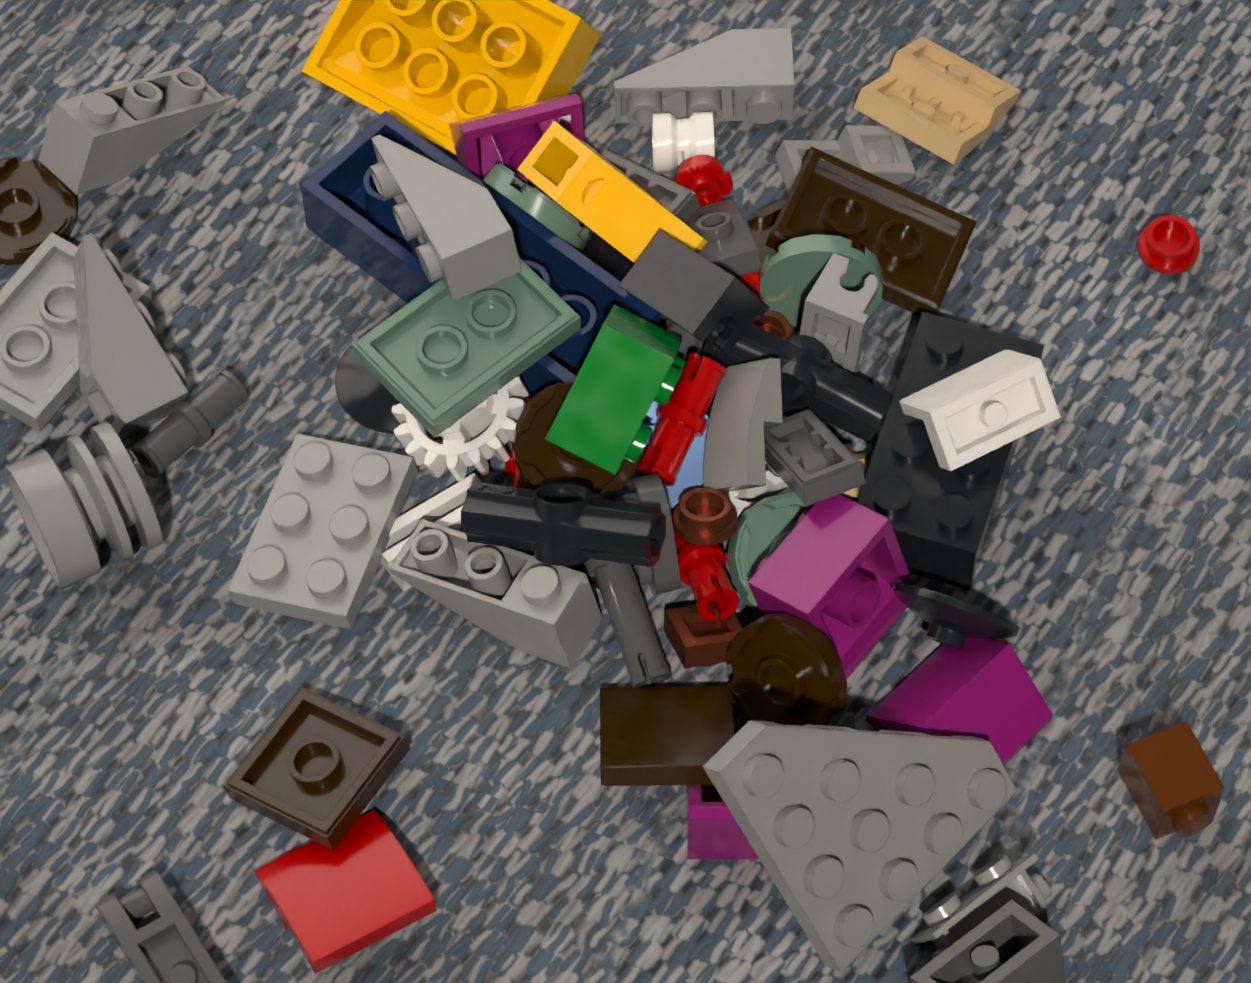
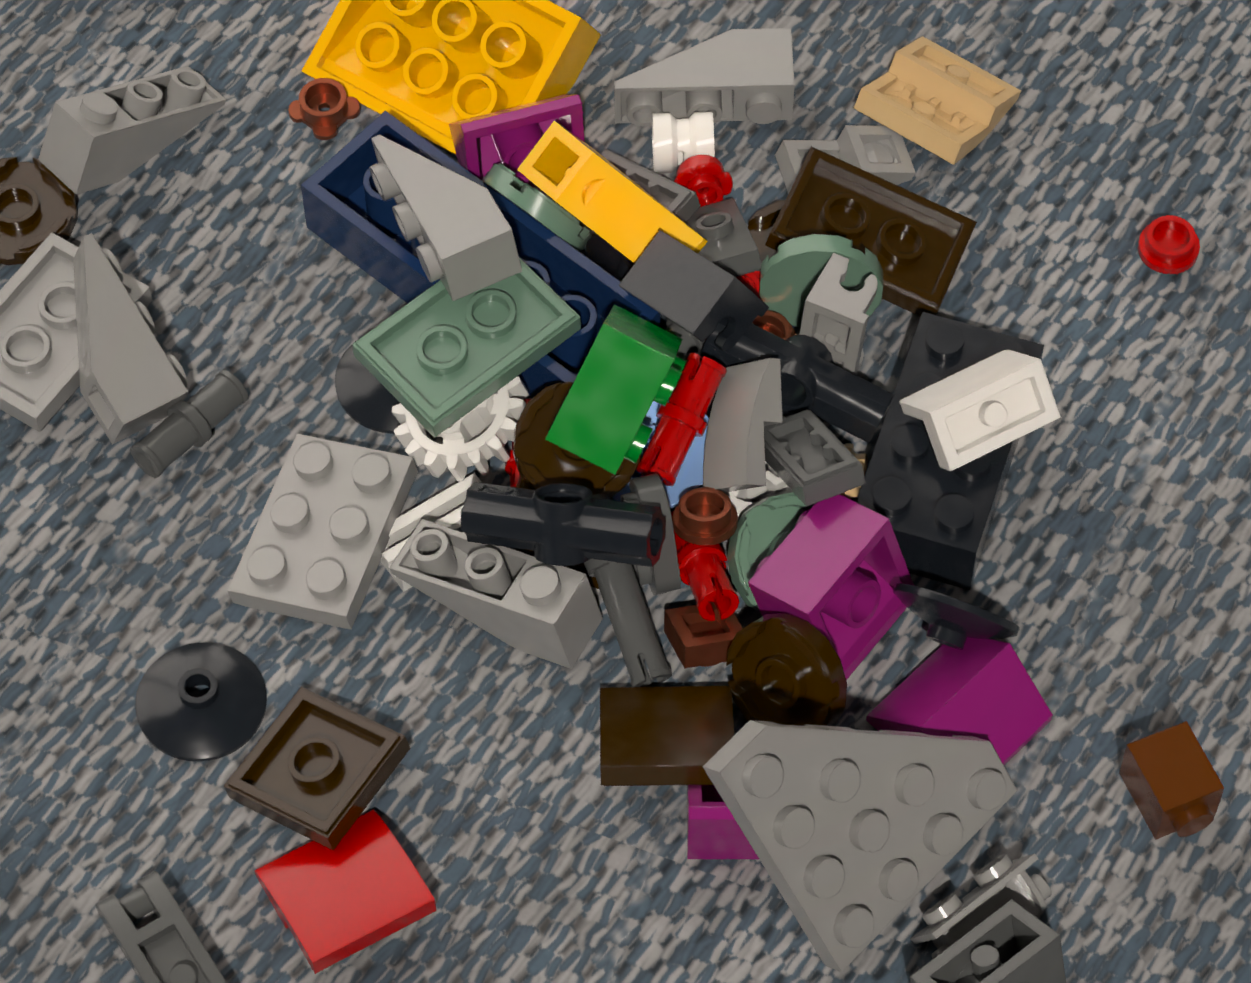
(84, 504): light grey wheel -> none
(203, 725): none -> black dish
(323, 94): none -> copper plate

